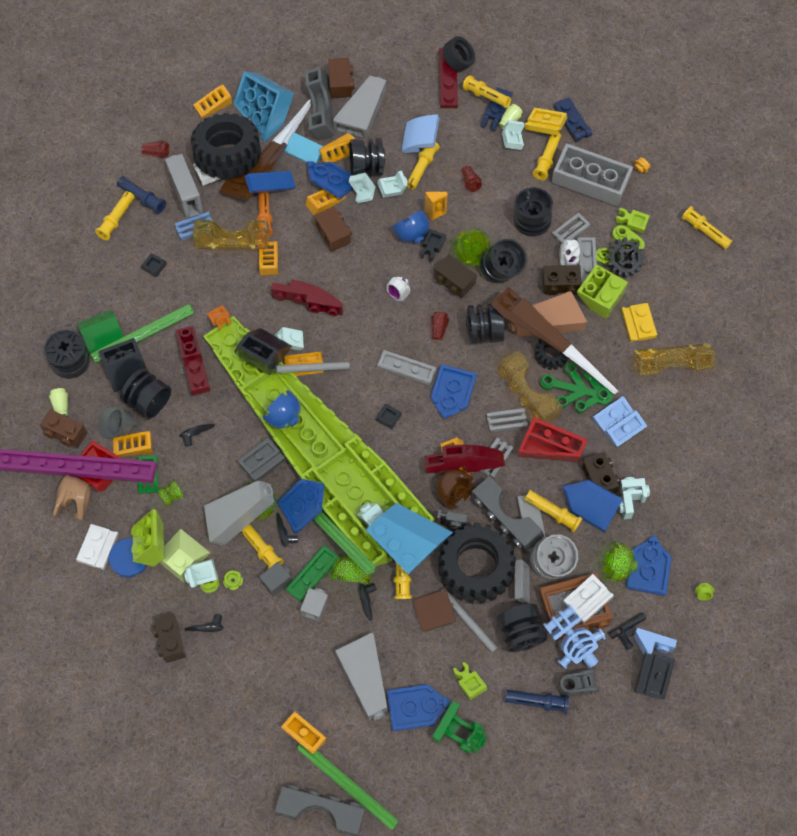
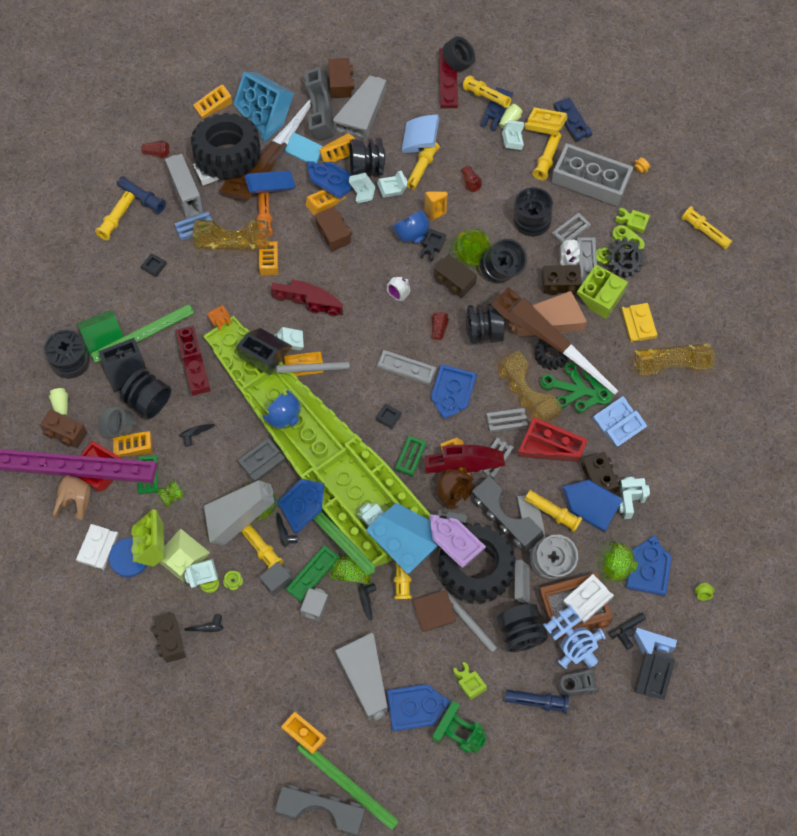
(405, 470): none -> green tile
(455, 539): none -> lavender tile

